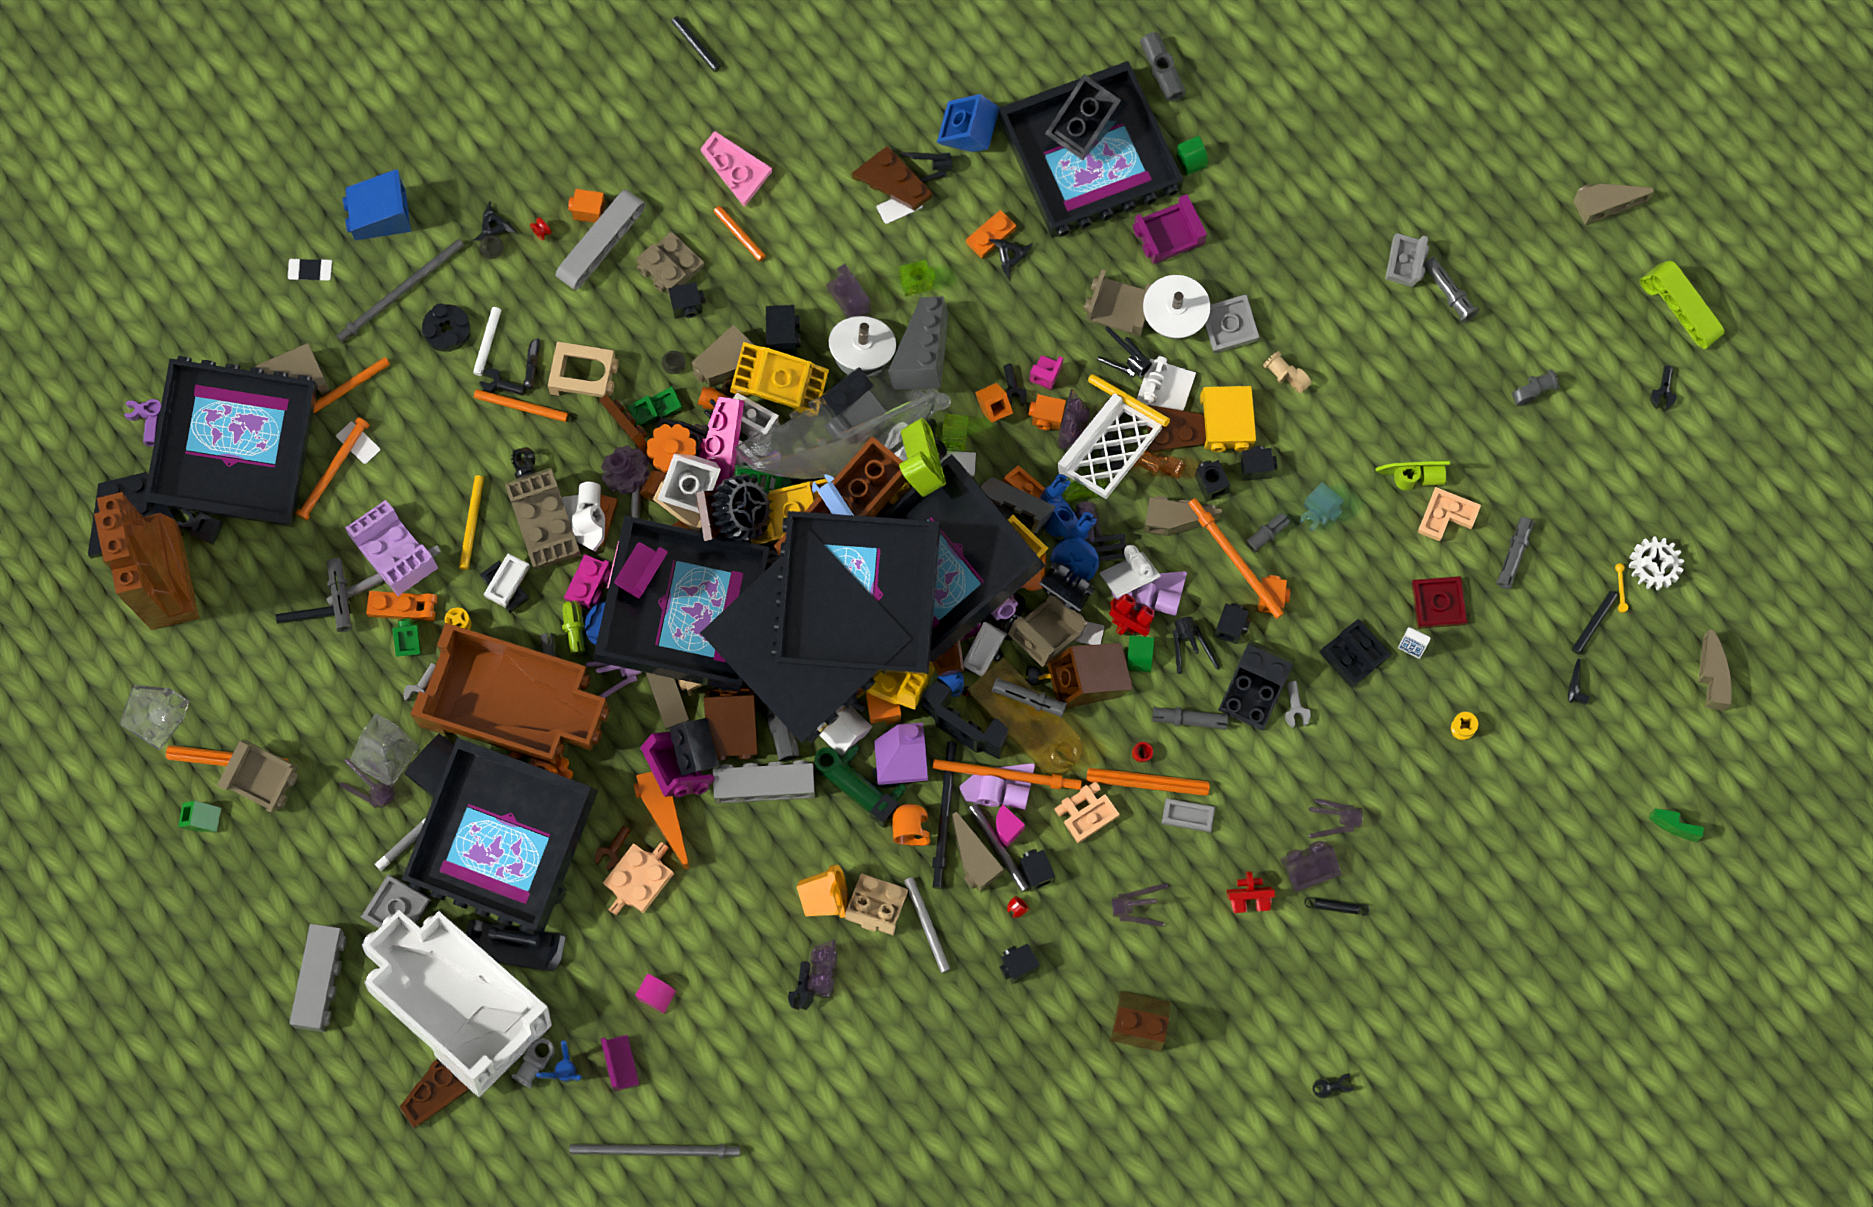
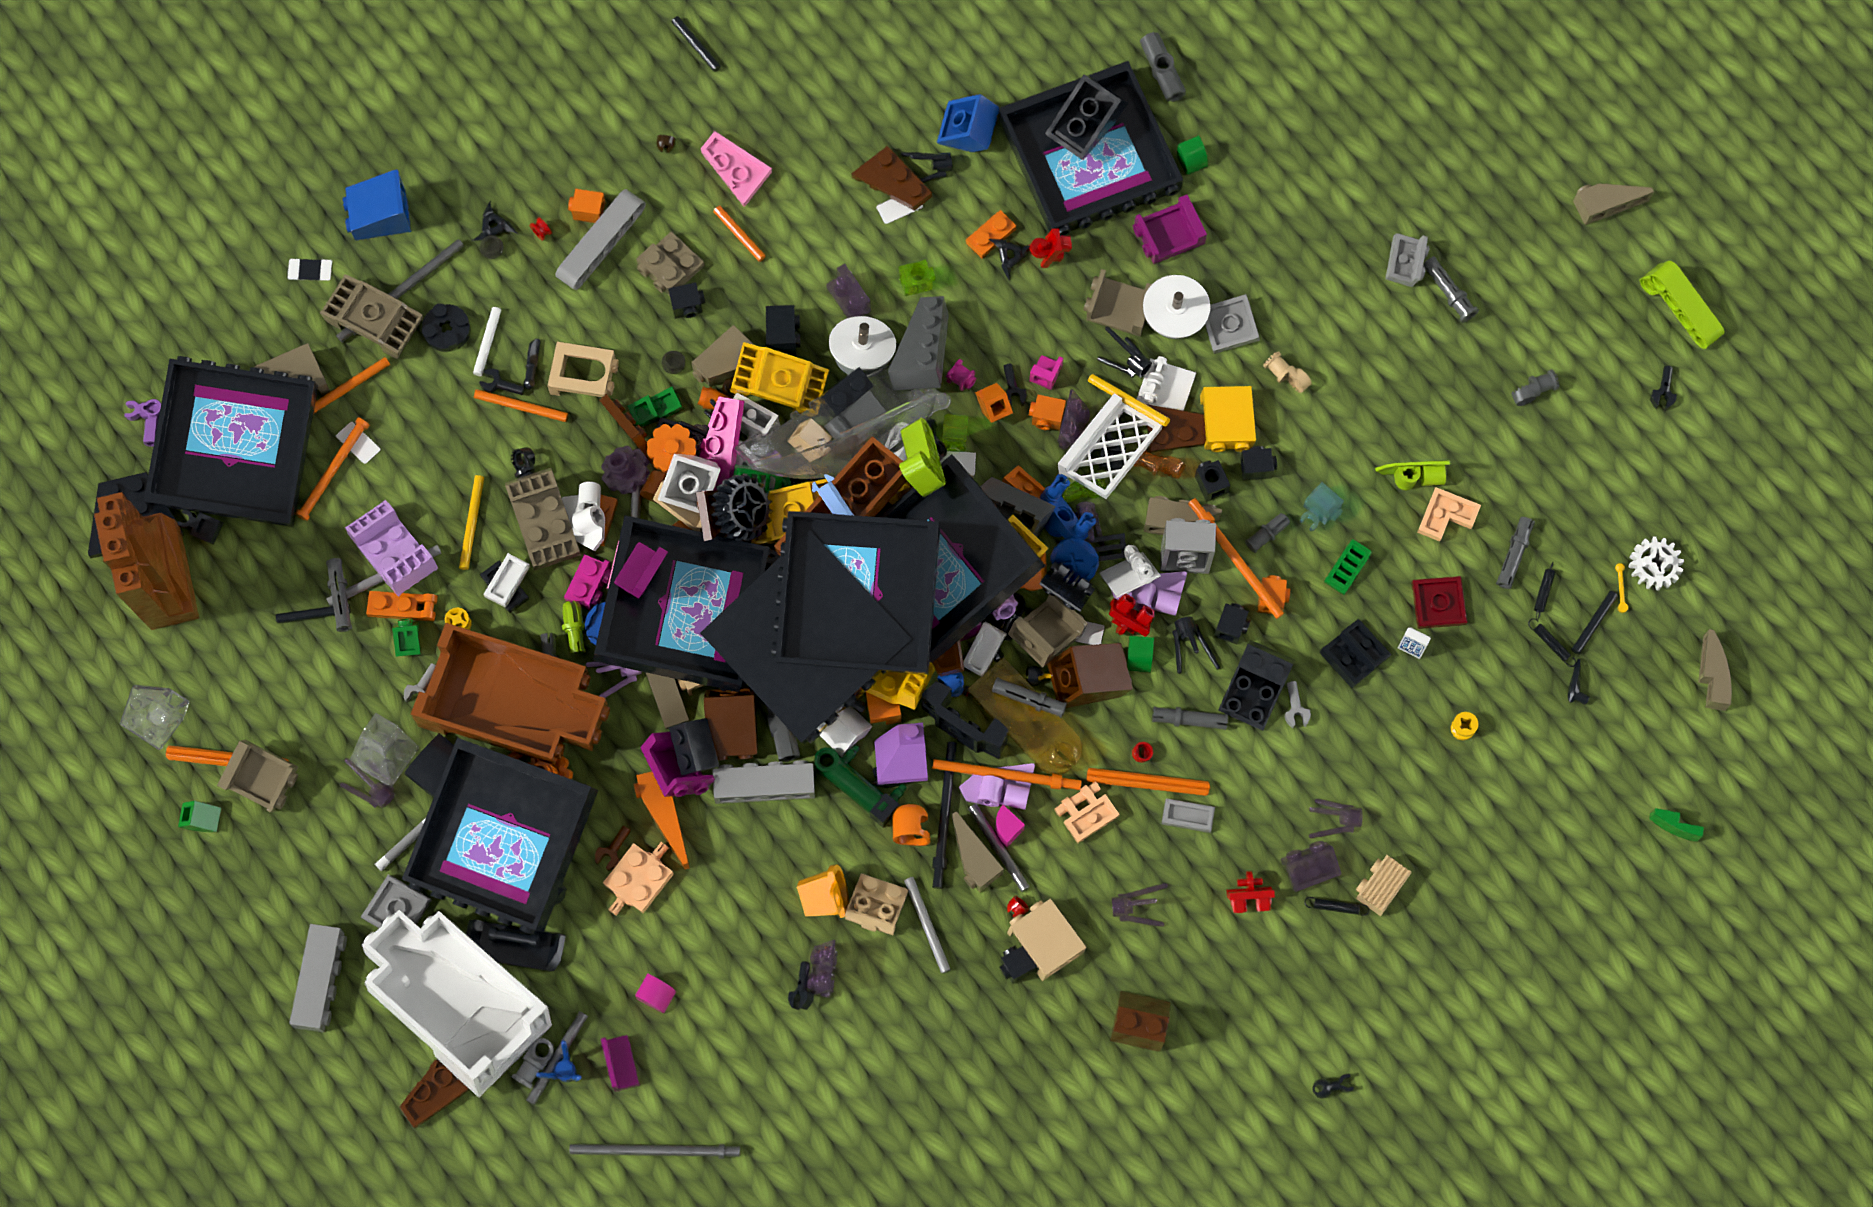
(372, 315): none -> dark tan plate
(557, 1057): none -> flat silver bar
(665, 141): none -> dark brown hinge
(807, 434): none -> tan brick
(961, 376): none -> dark pink brick
(1037, 869): black brick -> none
(1047, 938): none -> tan panel
(1051, 247): none -> red hips
(1188, 546): none -> light grey brick
(1356, 548): none -> green slope
(1383, 885): none -> tan brick
(1544, 590): none -> black piece
(1552, 642): none -> black piece

